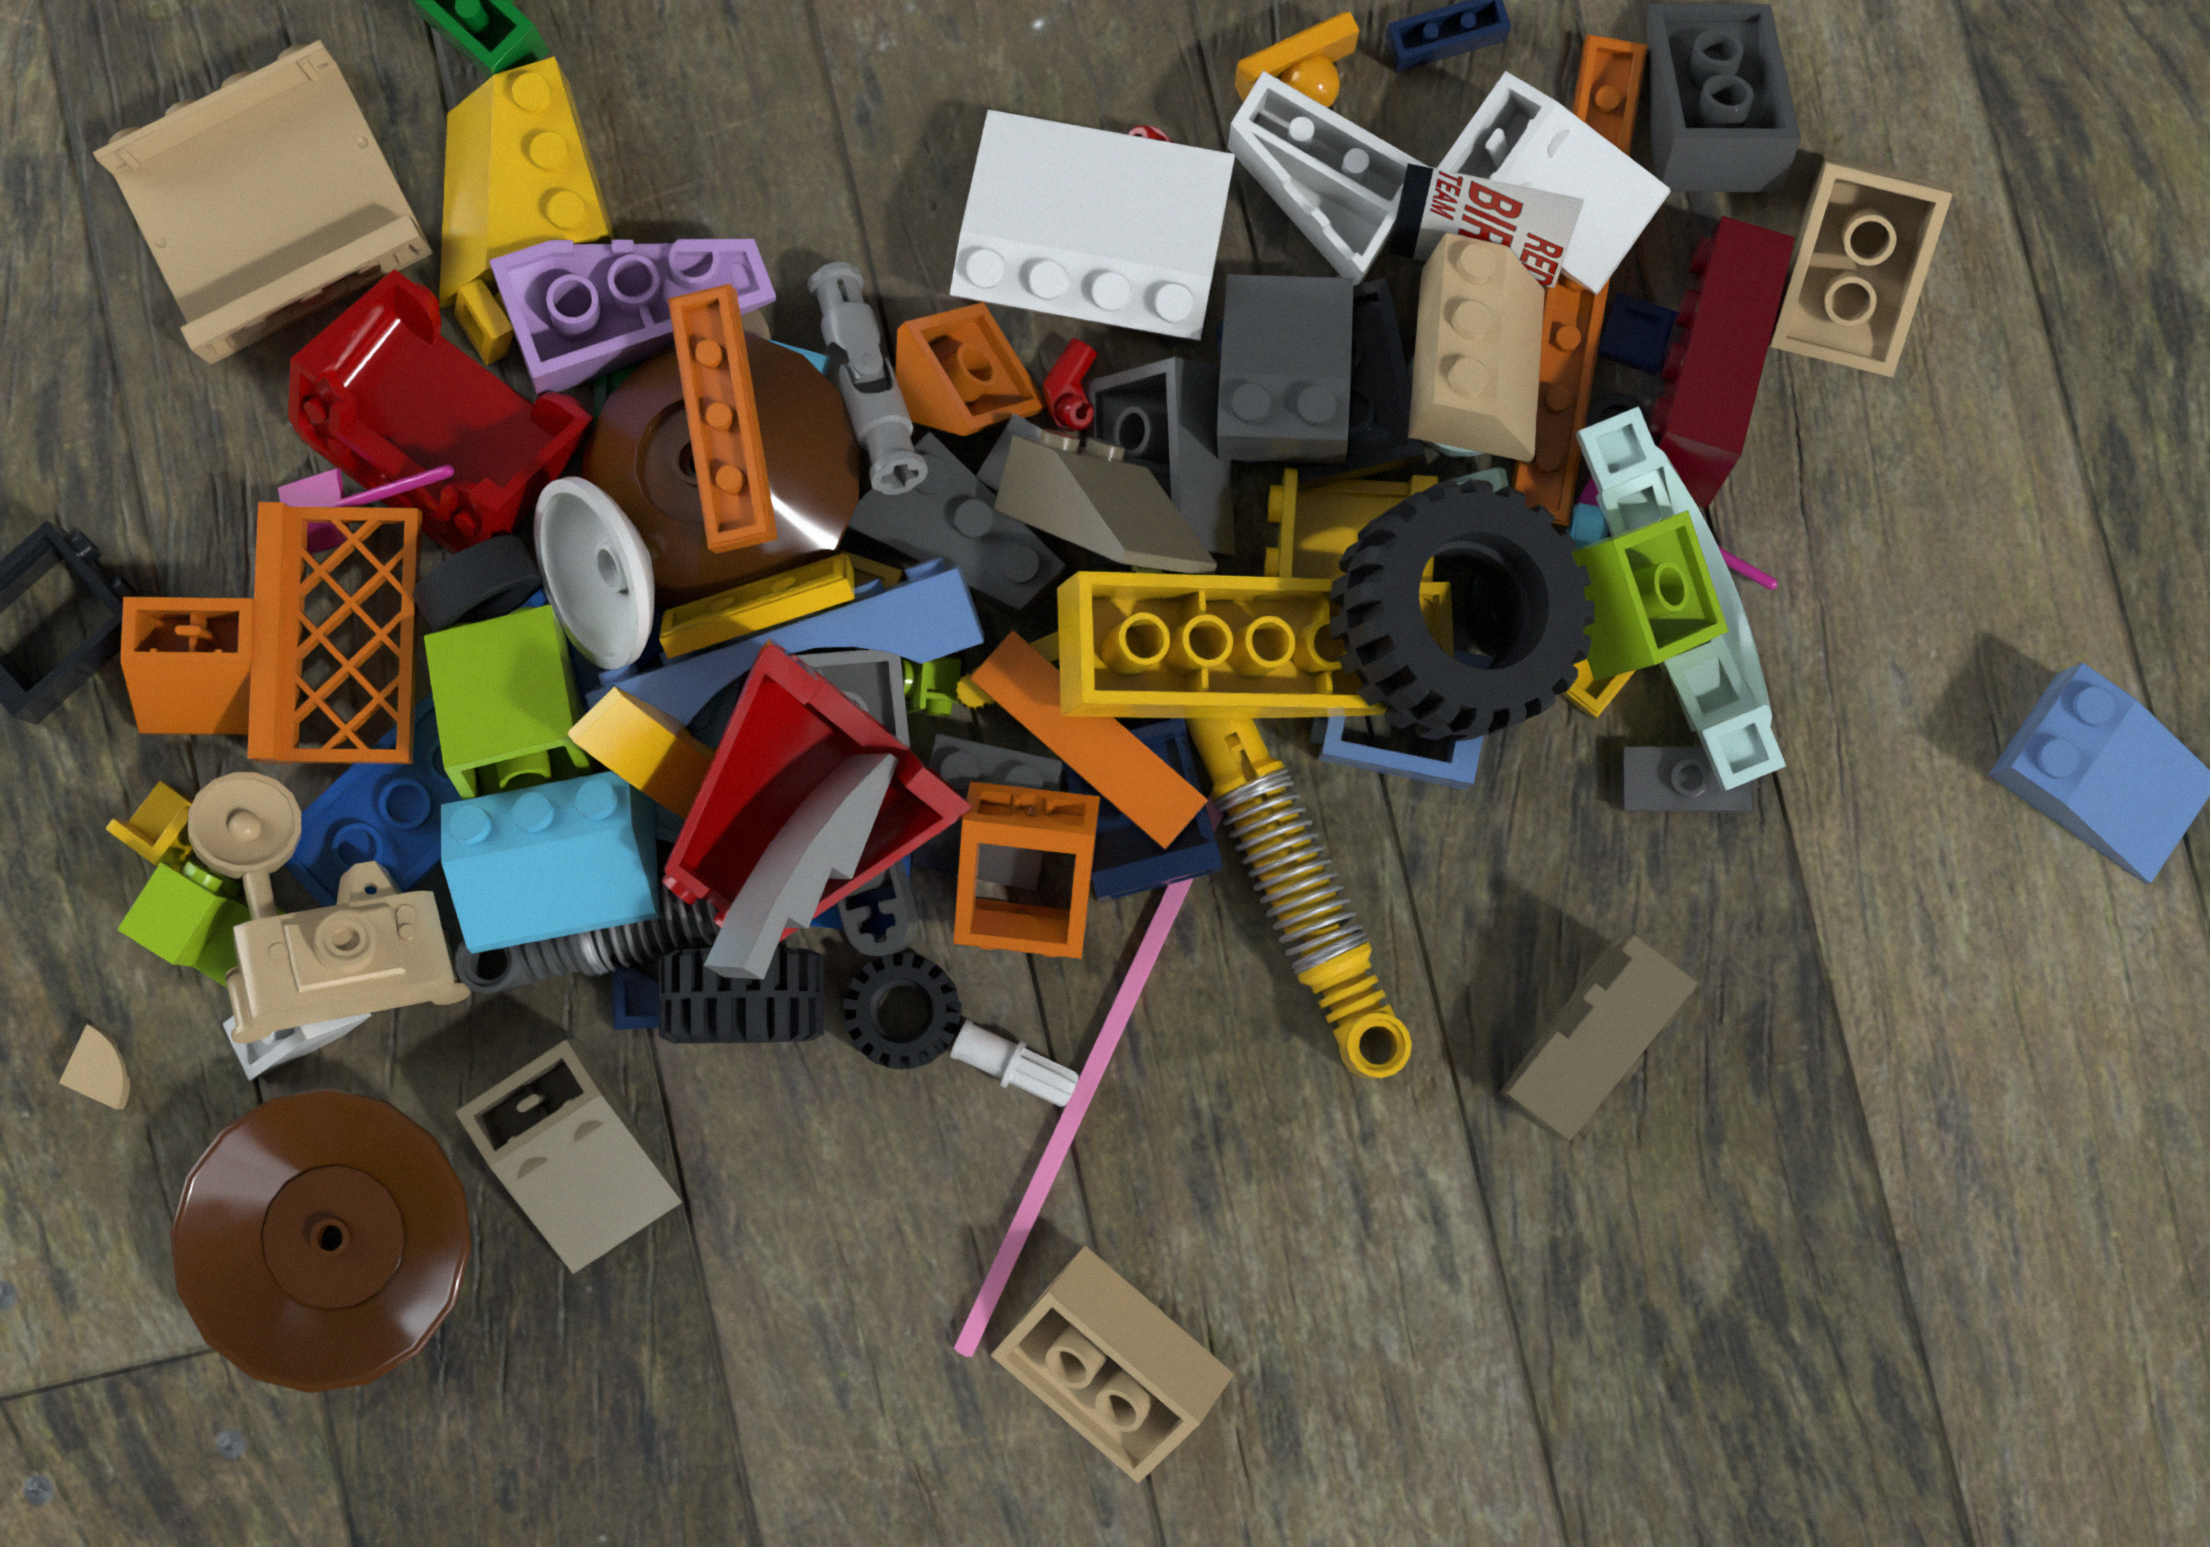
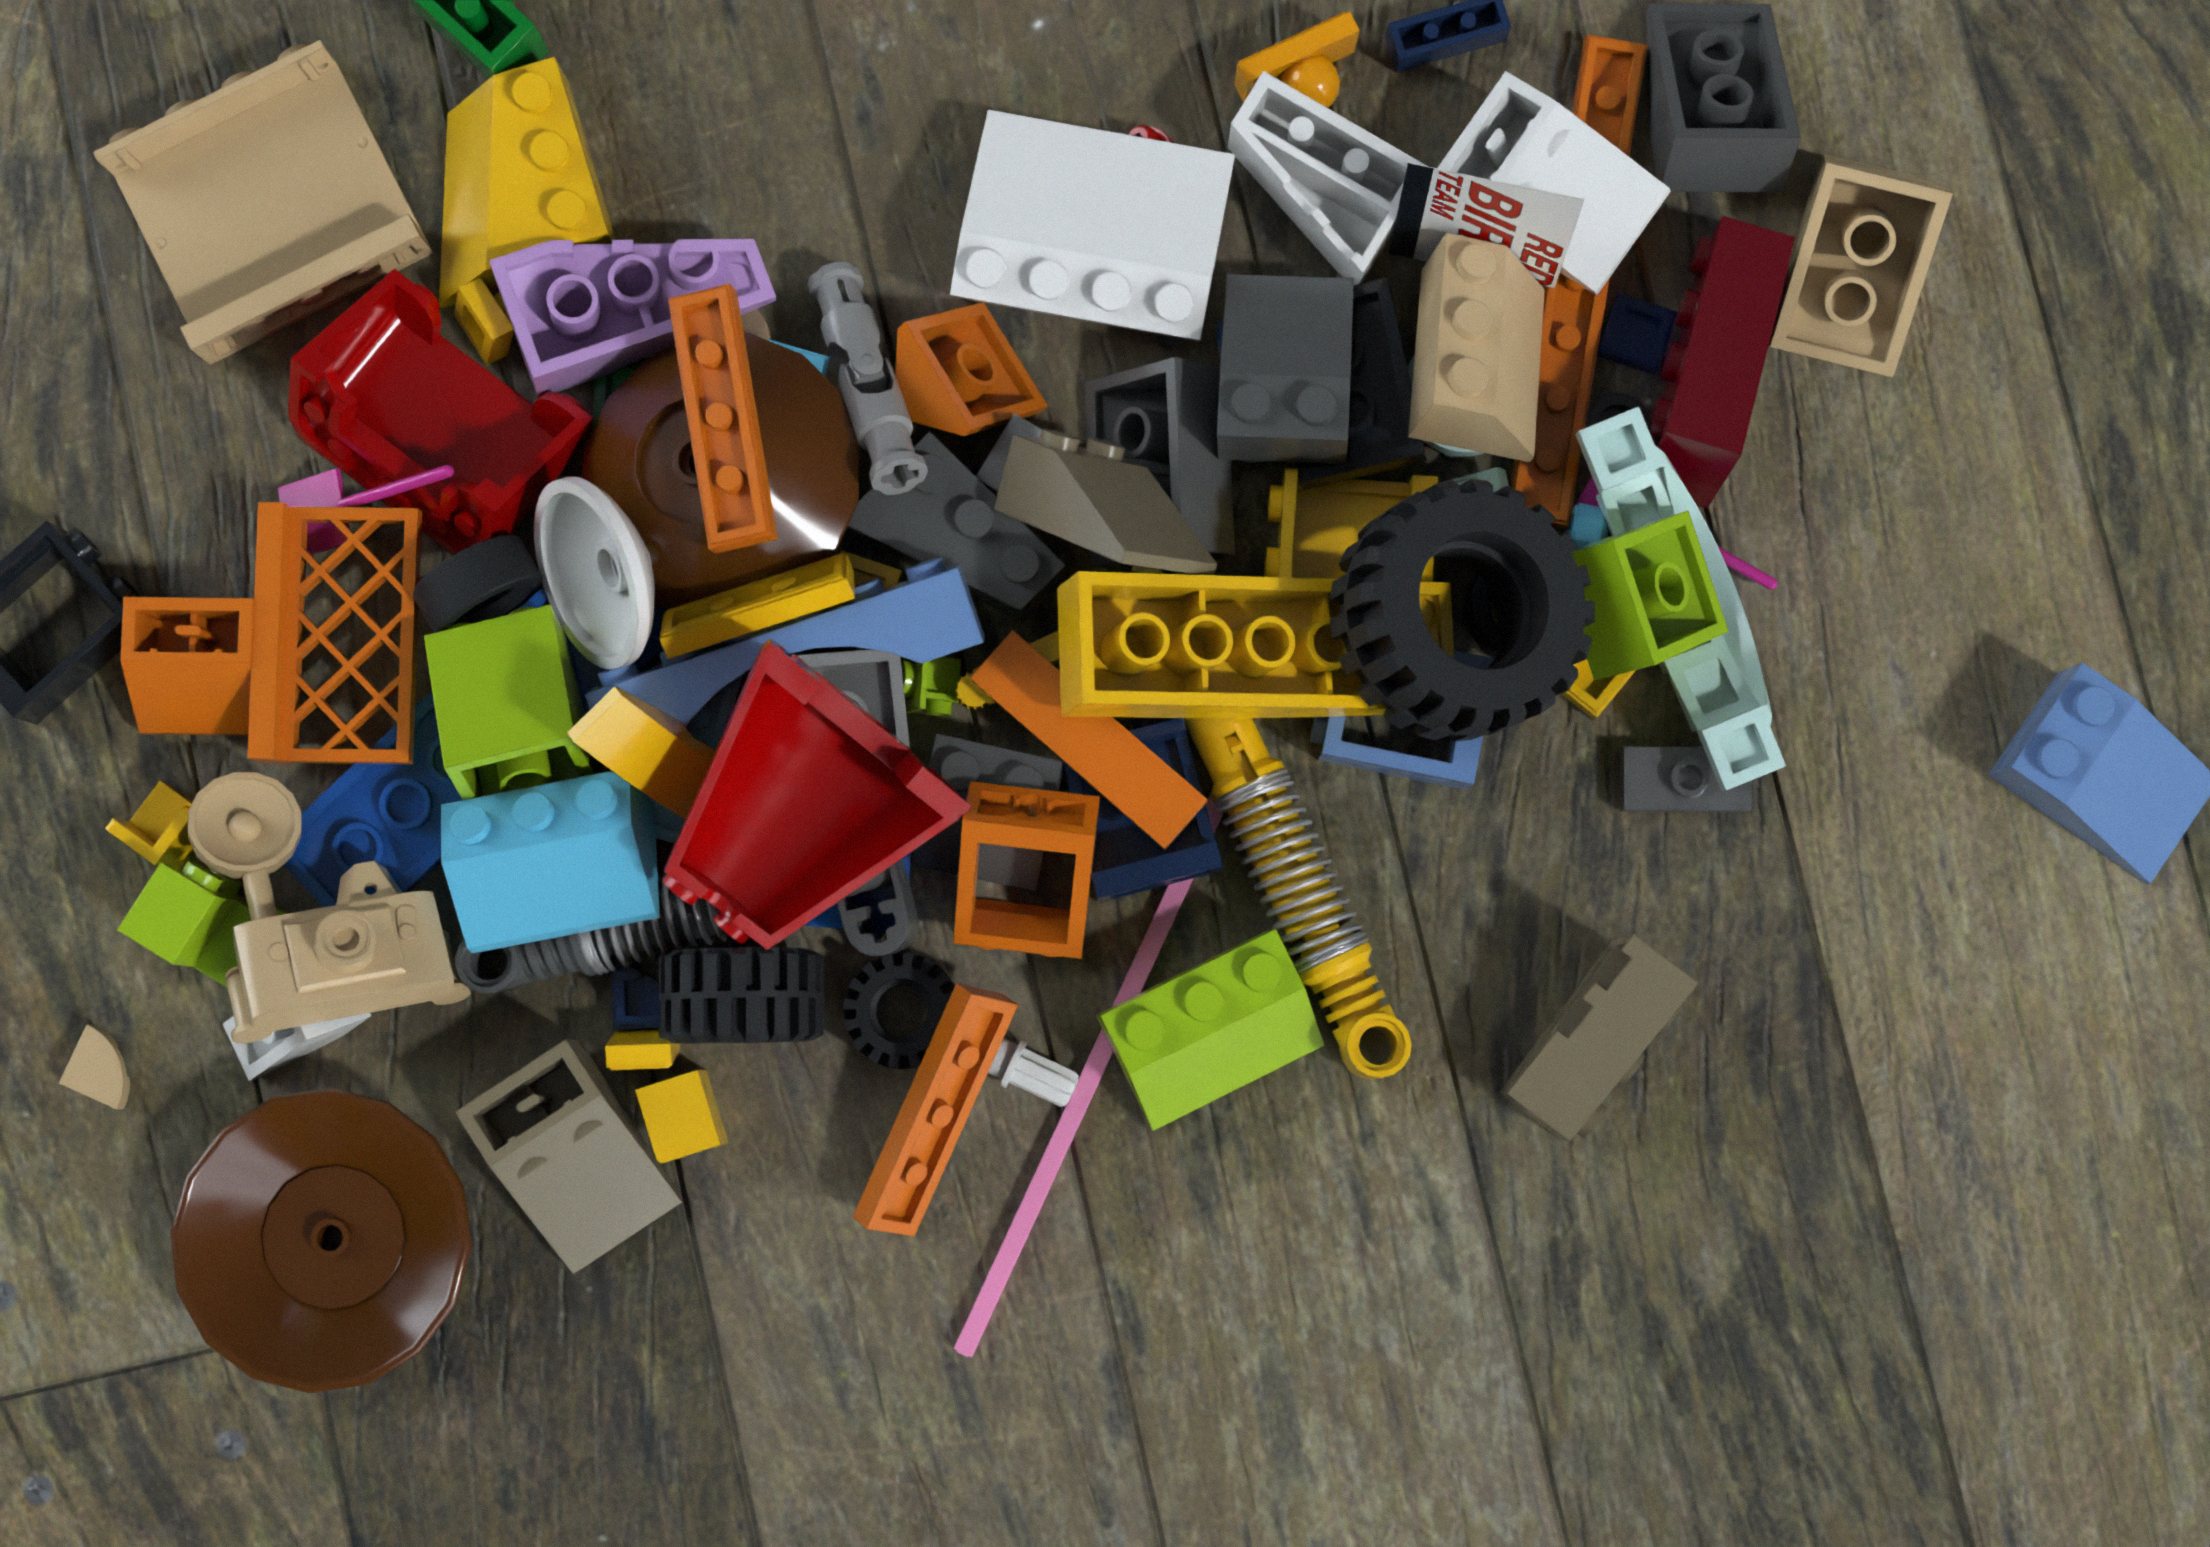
(639, 1050): none -> yellow tile
(681, 1116): none -> yellow panel
(814, 845): light grey slope -> none
(935, 1110): none -> orange plate
(1064, 388): red arm -> none
(1113, 1365): tan slope -> none
(1212, 1028): none -> lime slope

